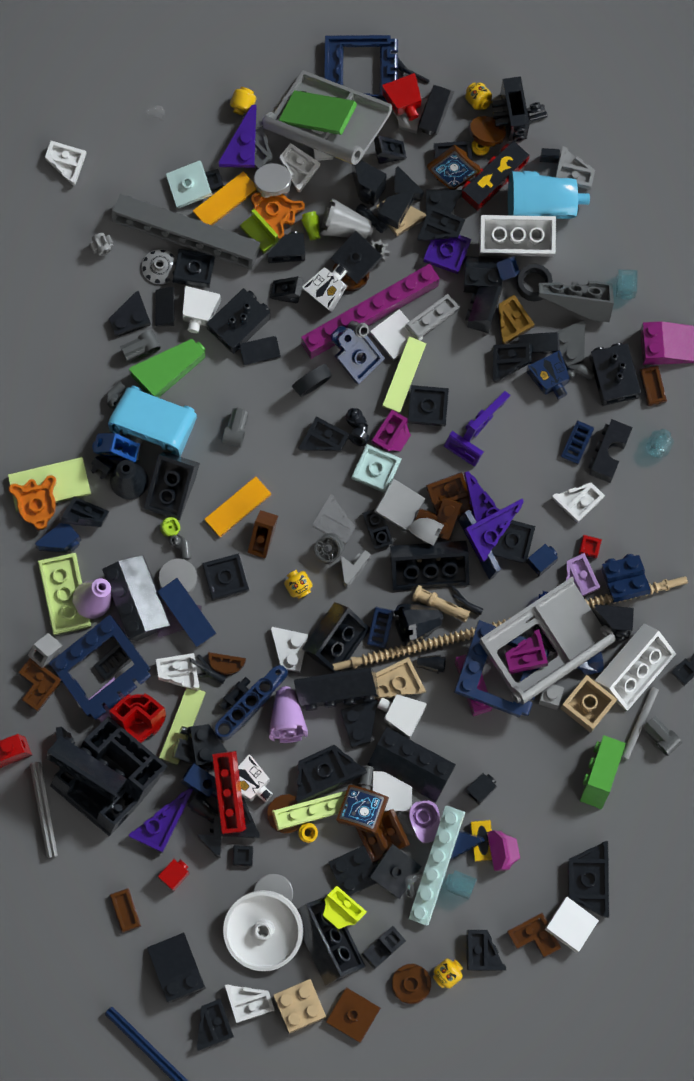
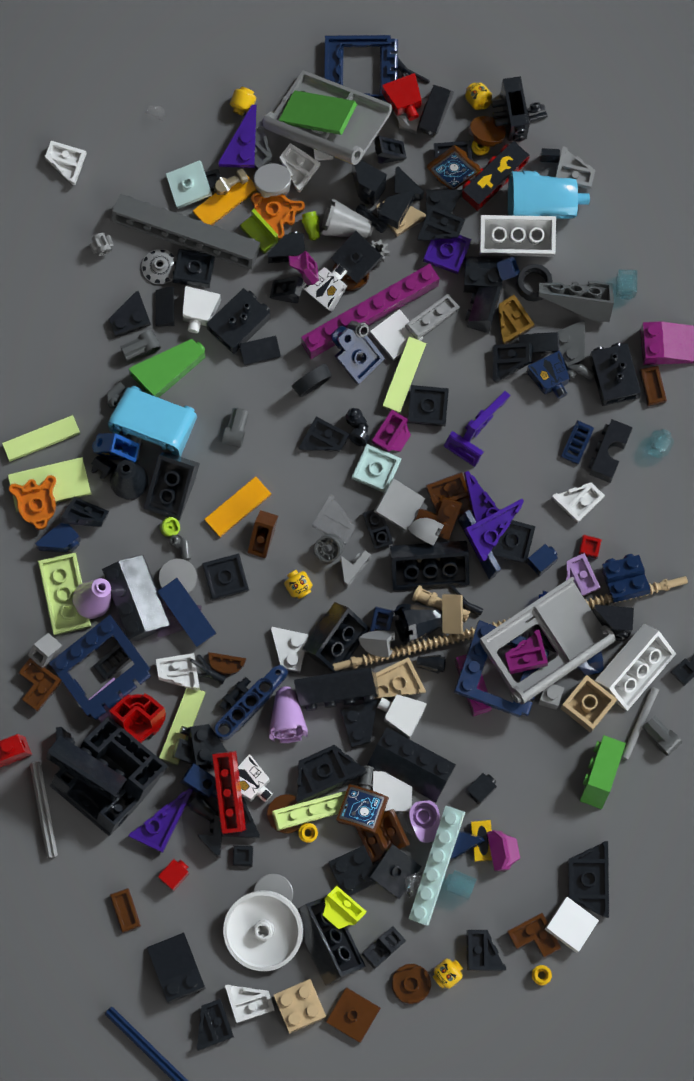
(41, 438): none -> yellowish green tile
(223, 185): none -> dark tan leg
(306, 266): none -> magenta slope
(378, 642): none -> light grey brick
(452, 614): none -> tan tile
(541, 968): none -> yellow plate

